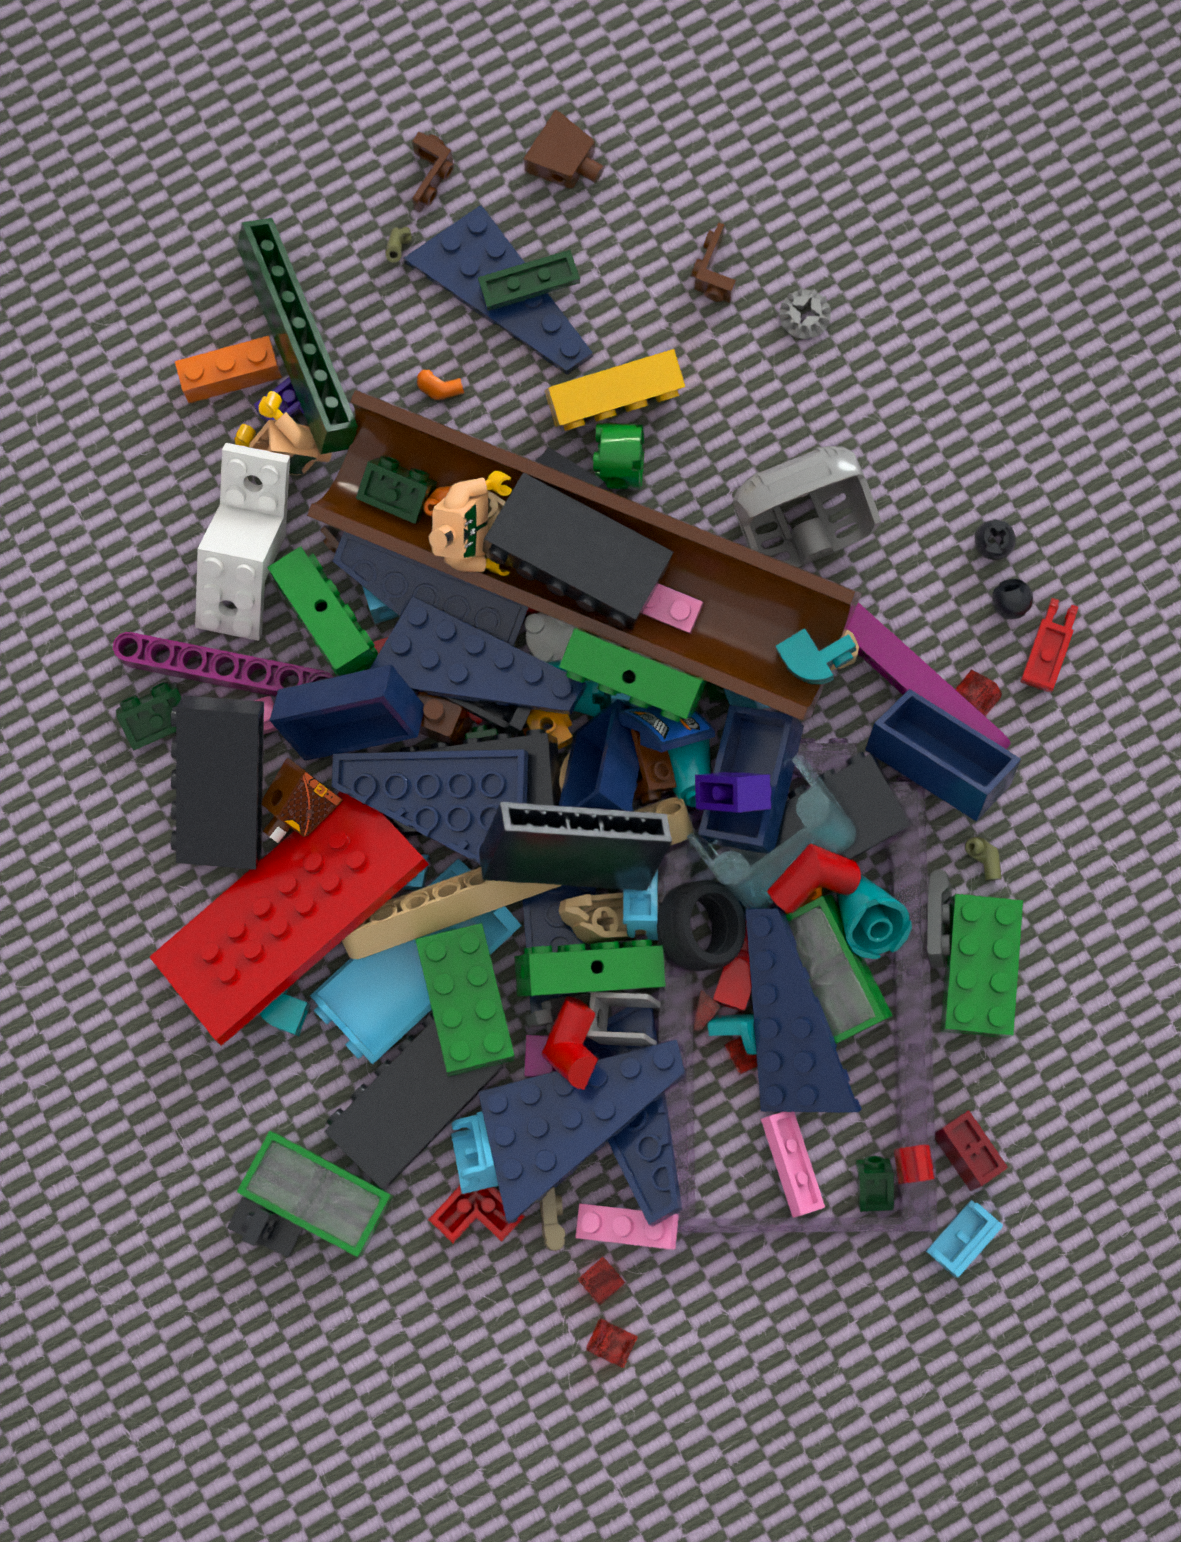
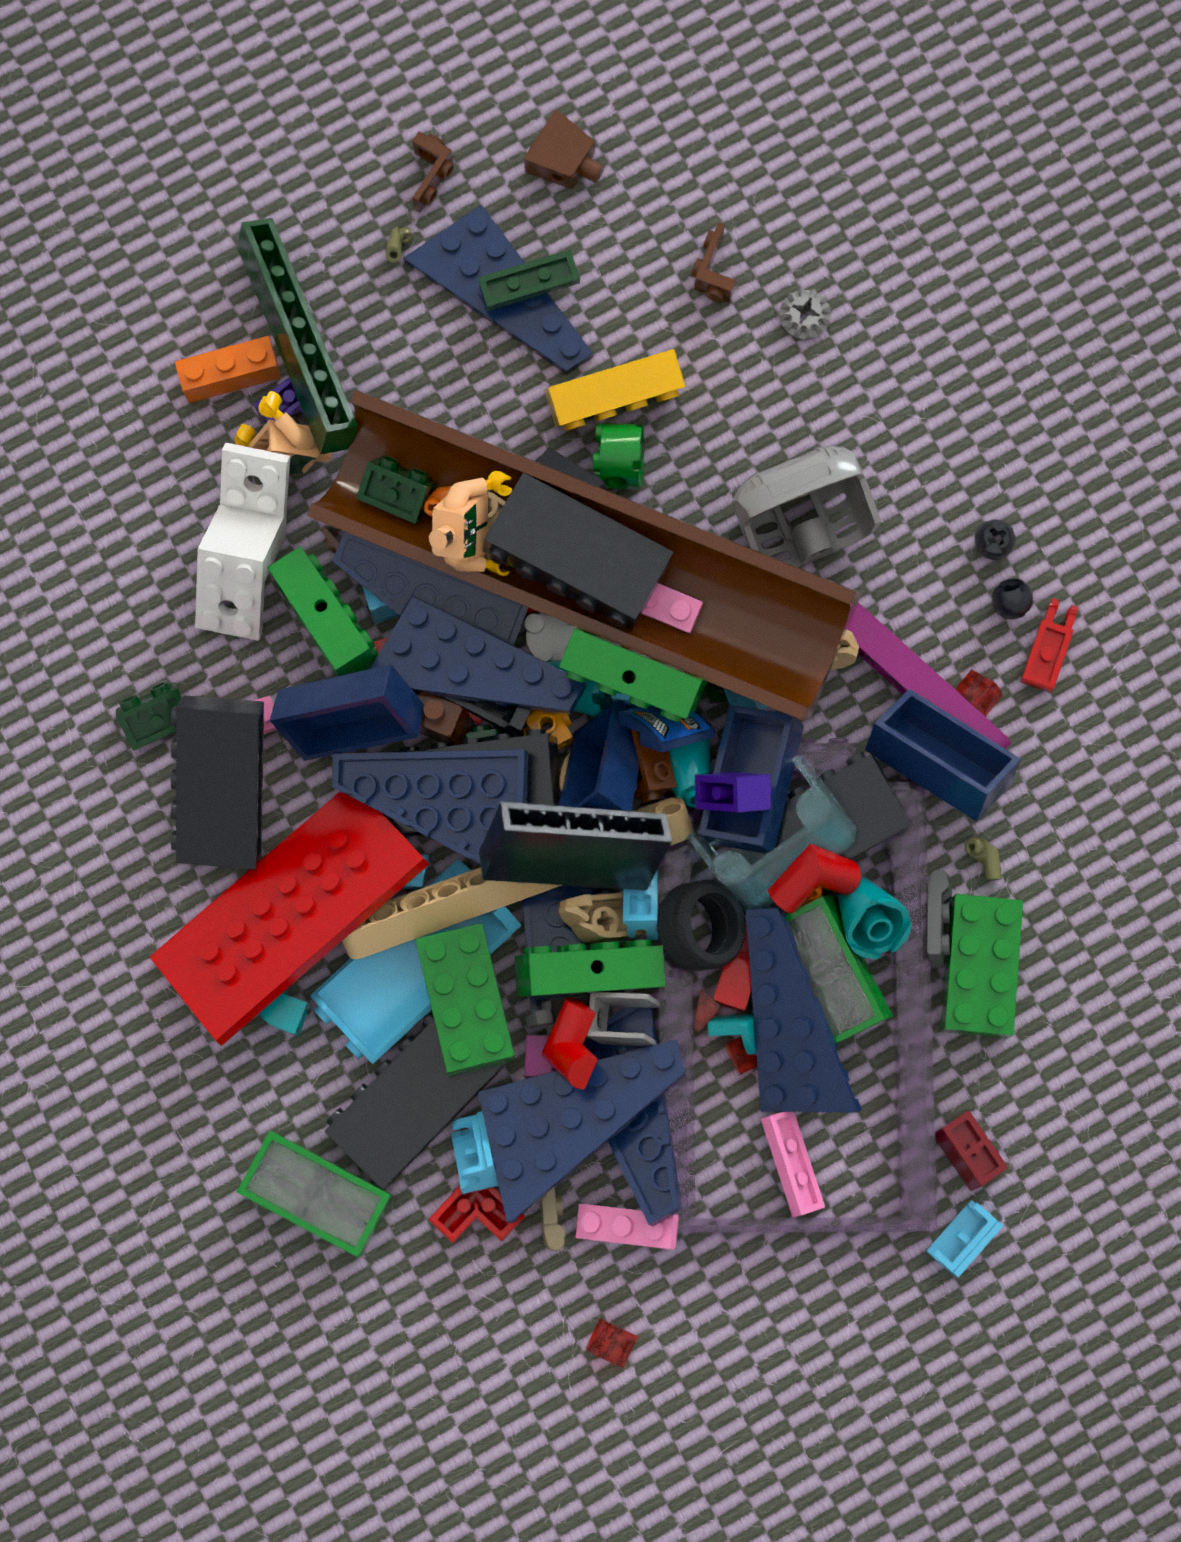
(211, 662): magenta beam -> none
(264, 1227): black bracket -> none
(297, 802): reddish brown torso -> none
(437, 388): orange arm -> none
(601, 1280): clear red slope -> none
(809, 663): teal brick -> none
(875, 1184): dark green bracket -> none
(913, 1164): red piece -> none

